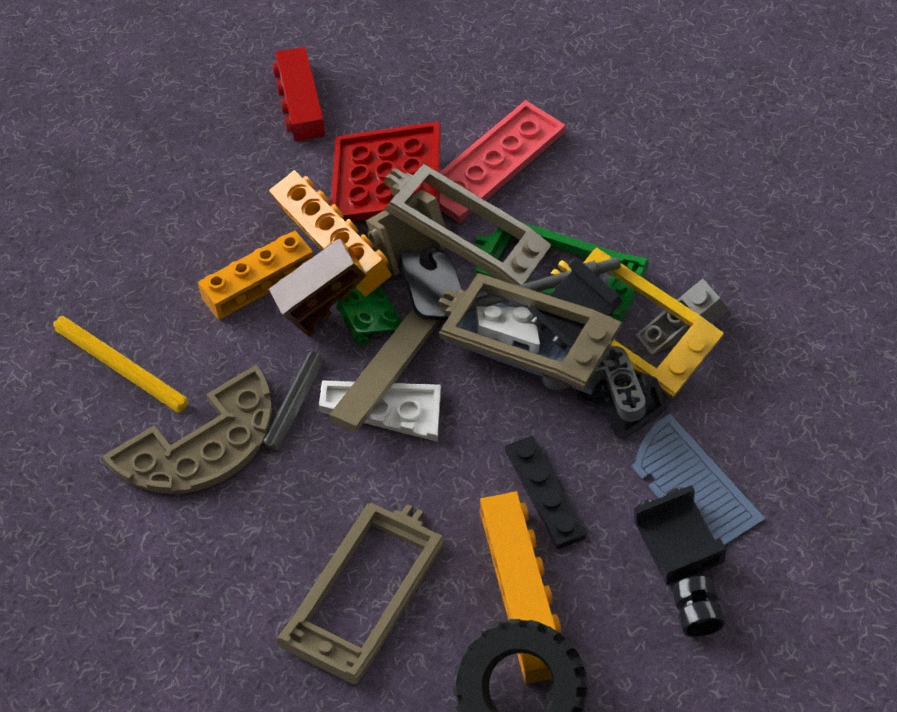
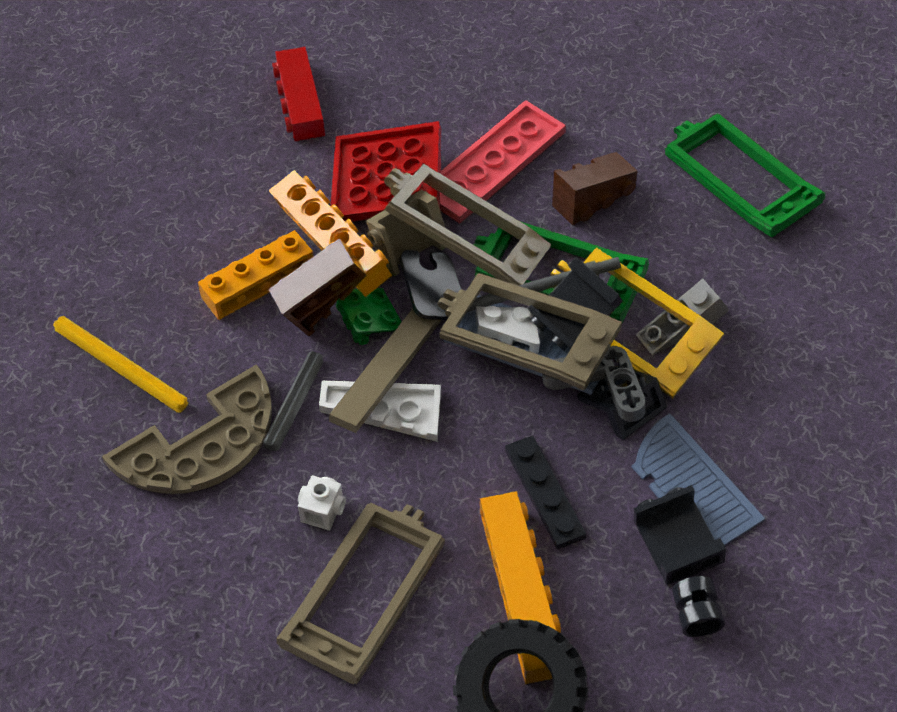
(320, 502): none -> white brick
(592, 186): none -> reddish brown wedge
(773, 218): none -> green animal

